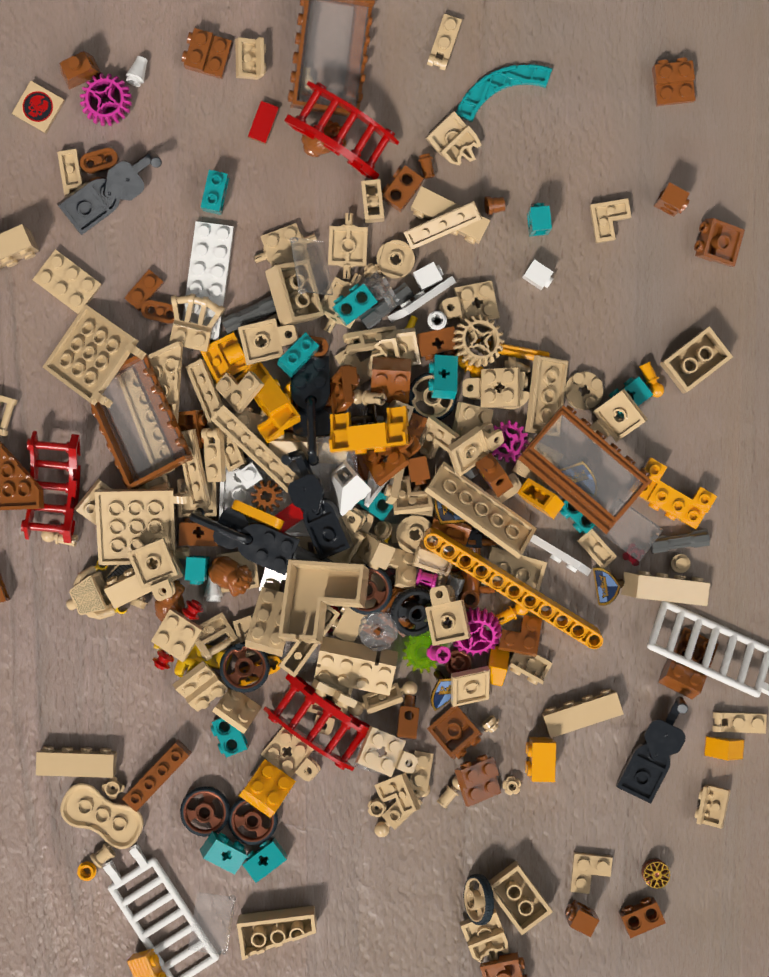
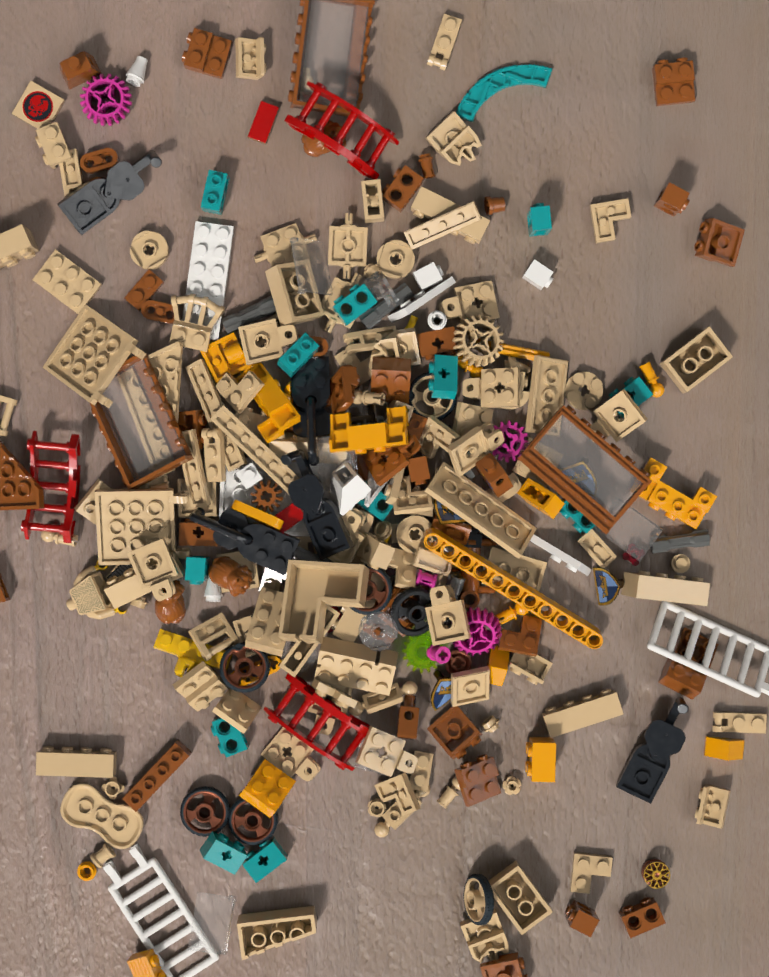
(53, 144): none -> tan bracket
(138, 249): none -> tan plate
(177, 634): tan plate -> none

